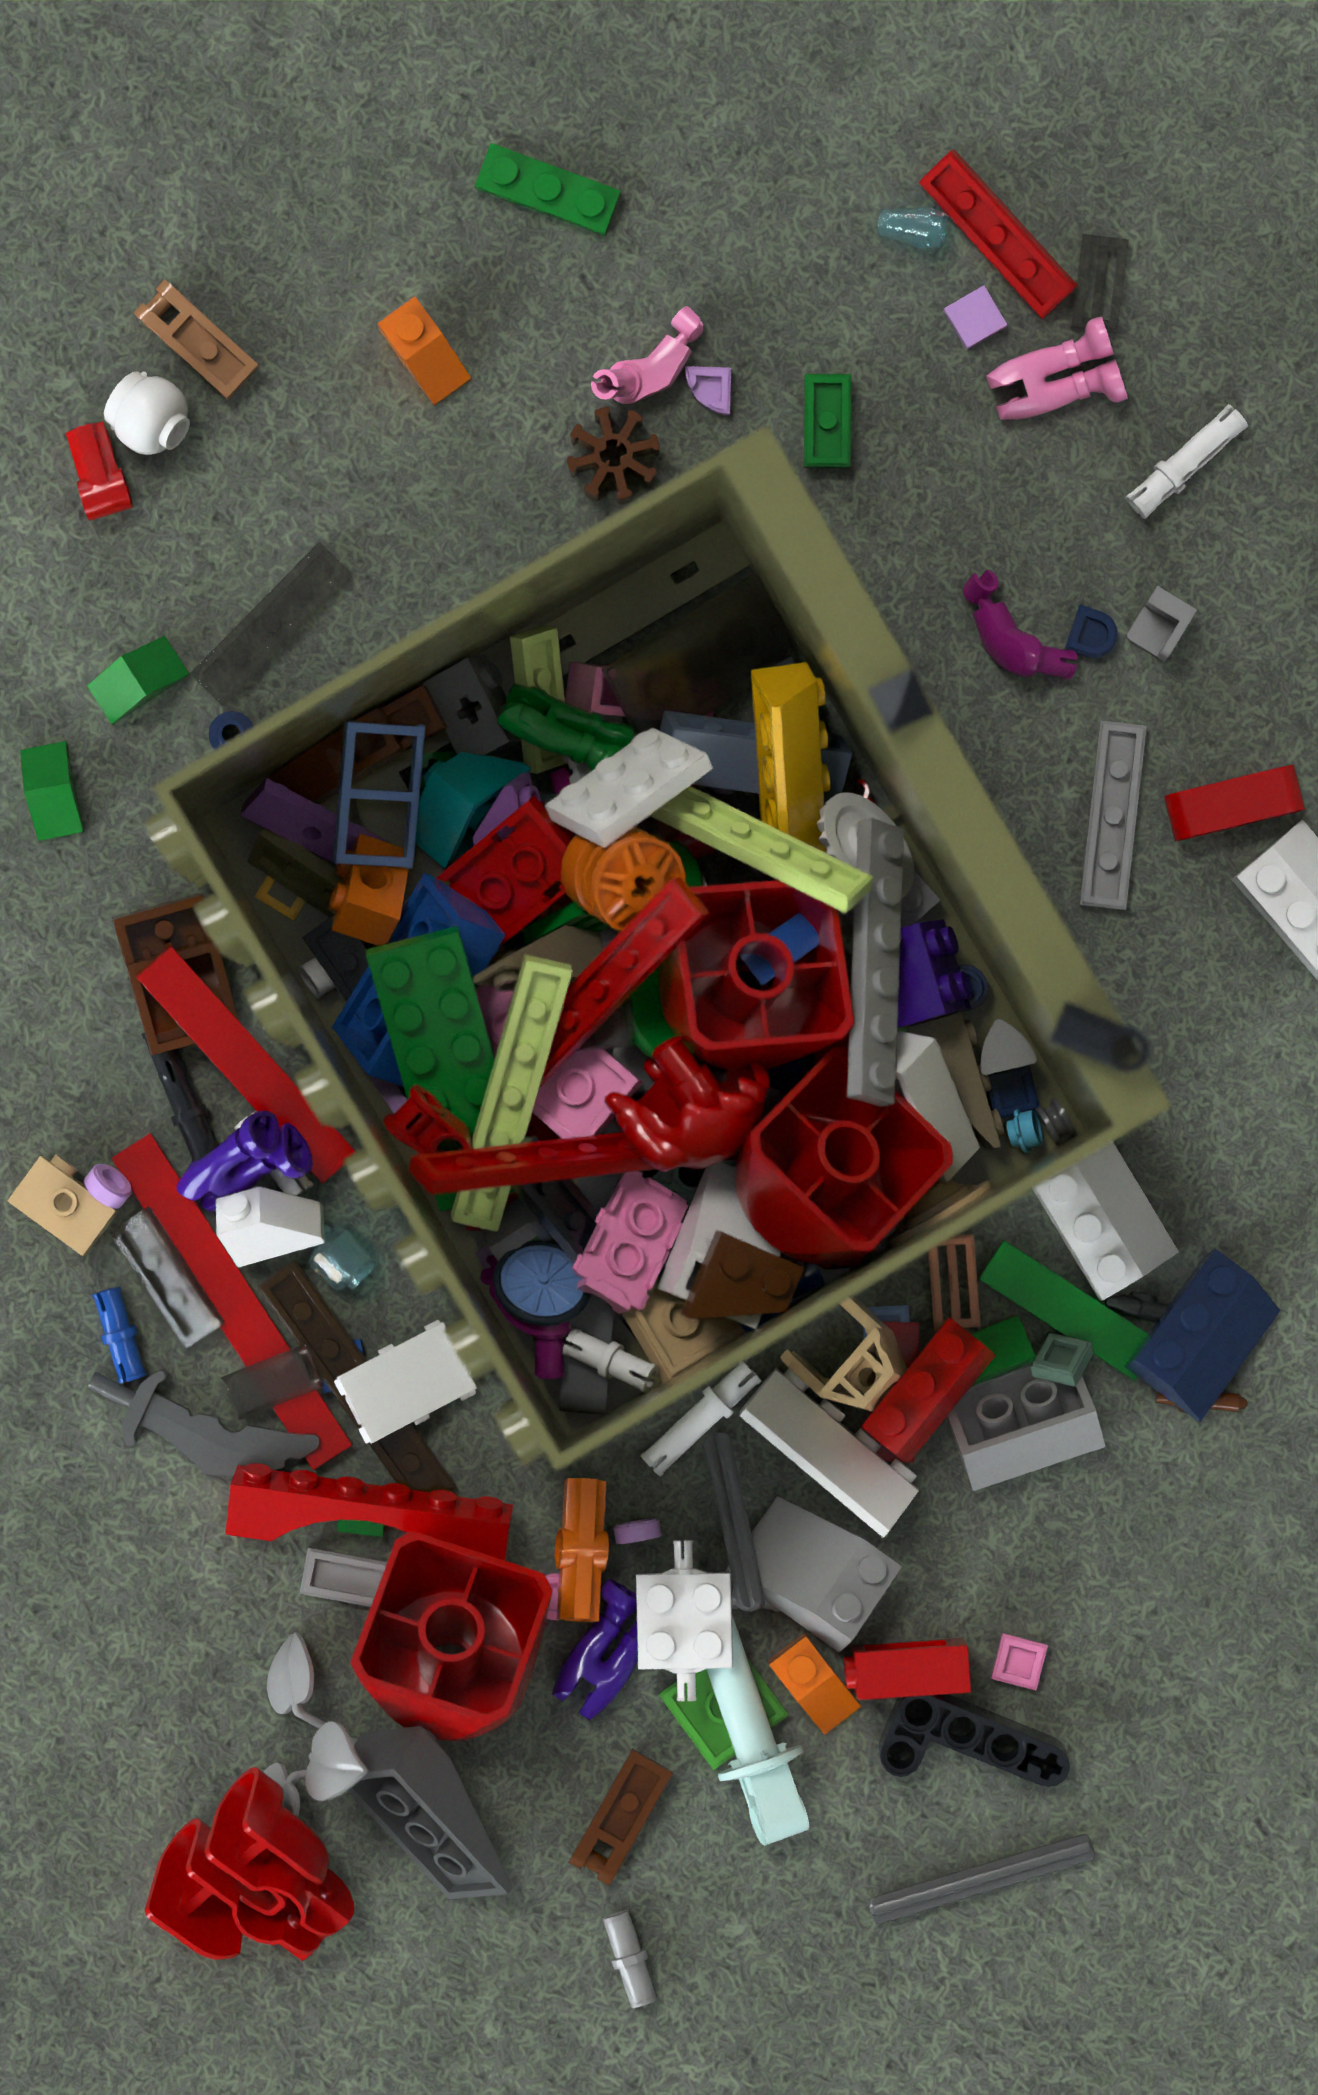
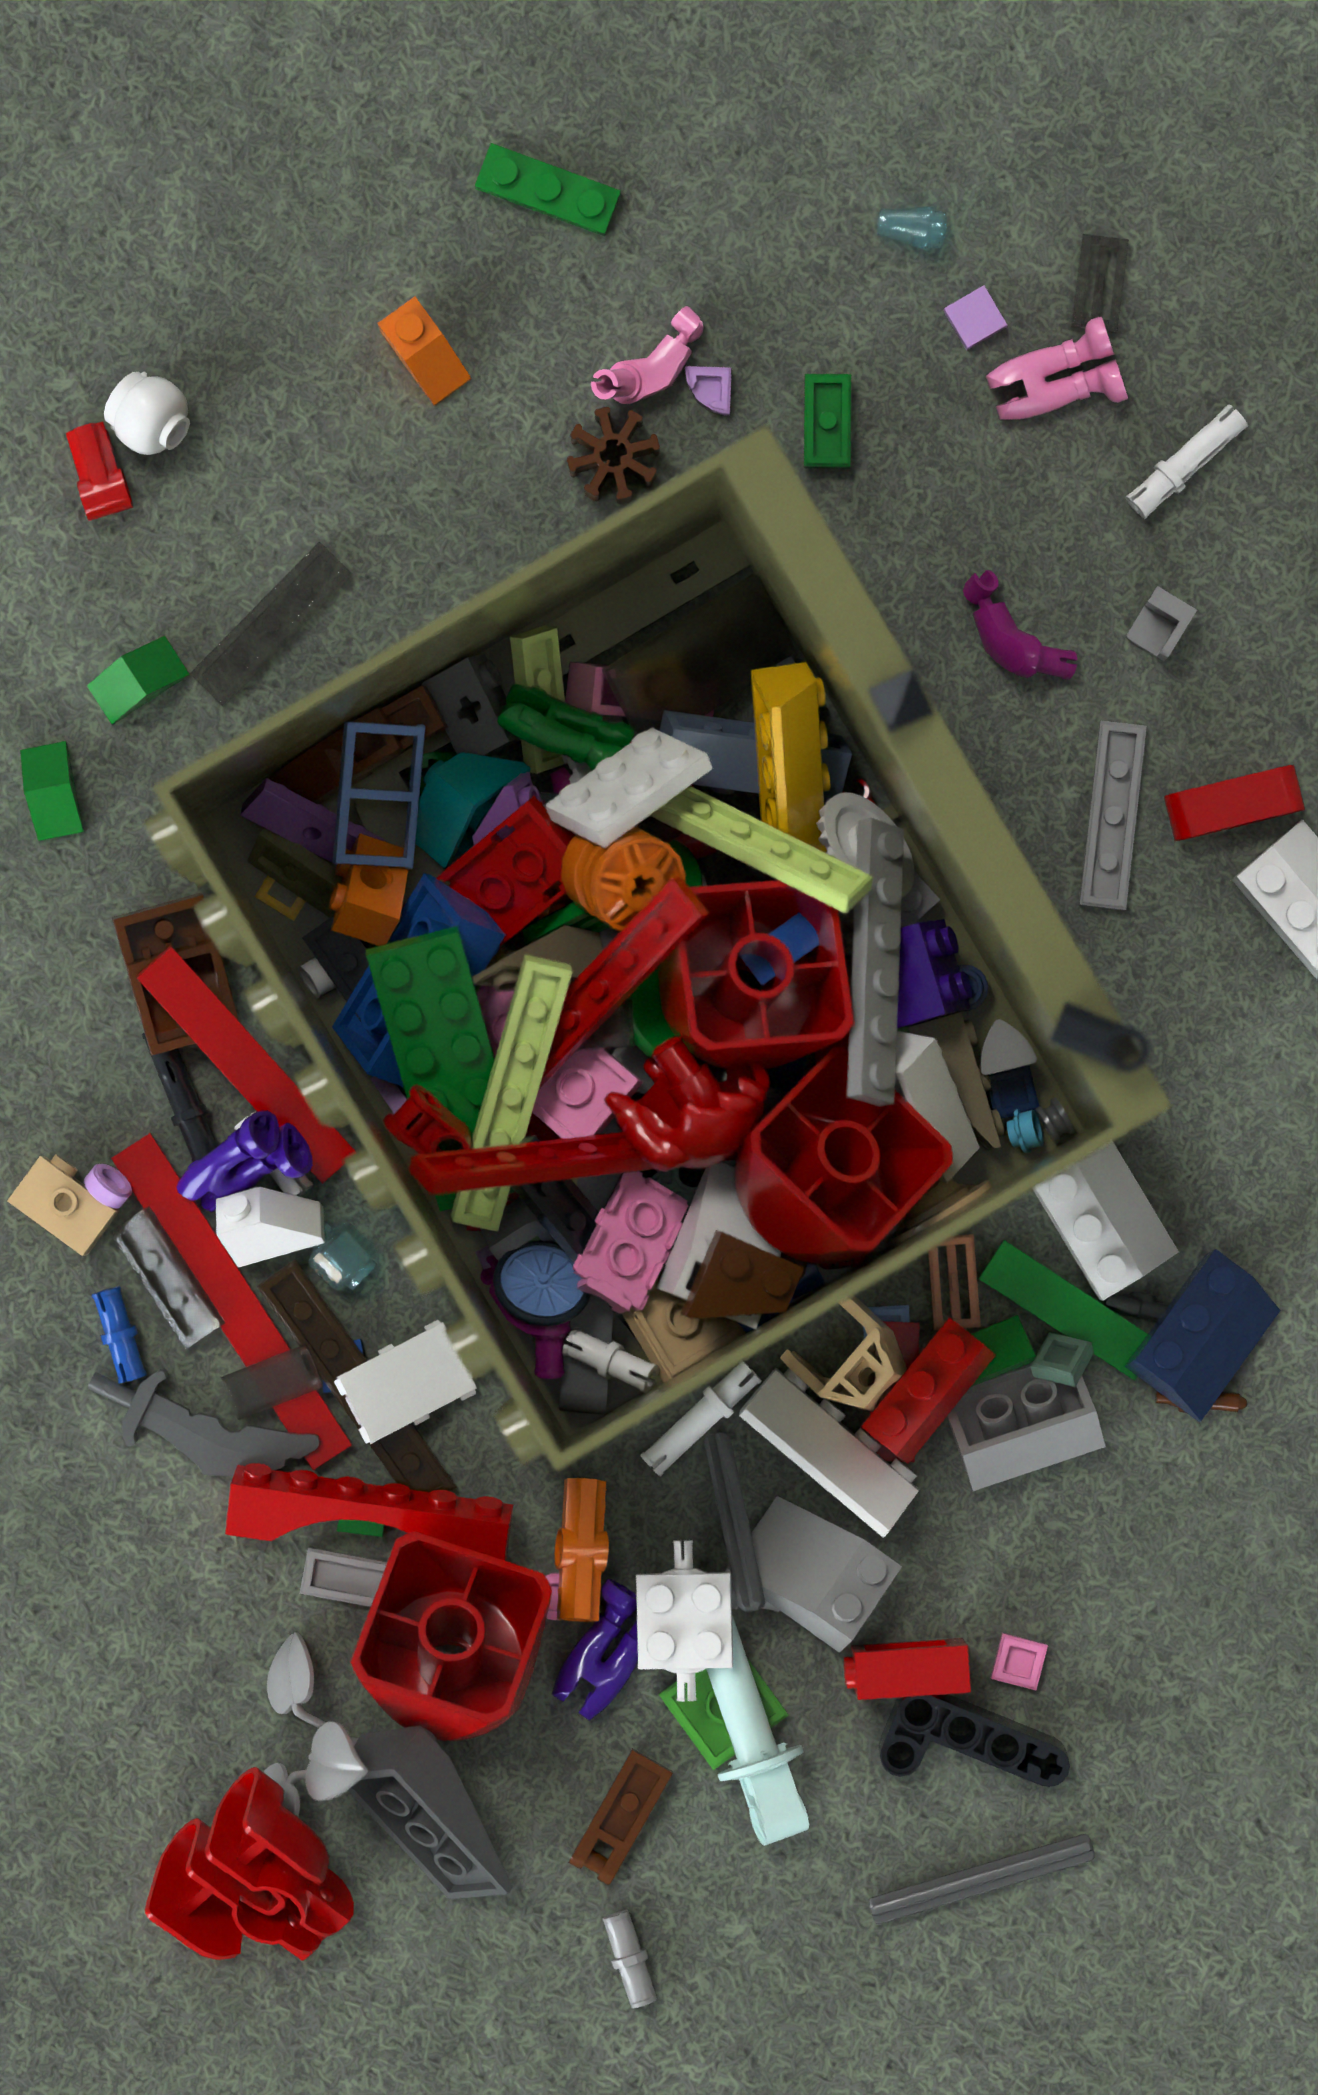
(197, 341): medium nougat plate -> none
(224, 720): dark blue plate -> none
(637, 1531): lavender tile -> none
(814, 1683): orange slope -> none
(998, 233): red tile -> none
(1092, 633): dark blue tile -> none

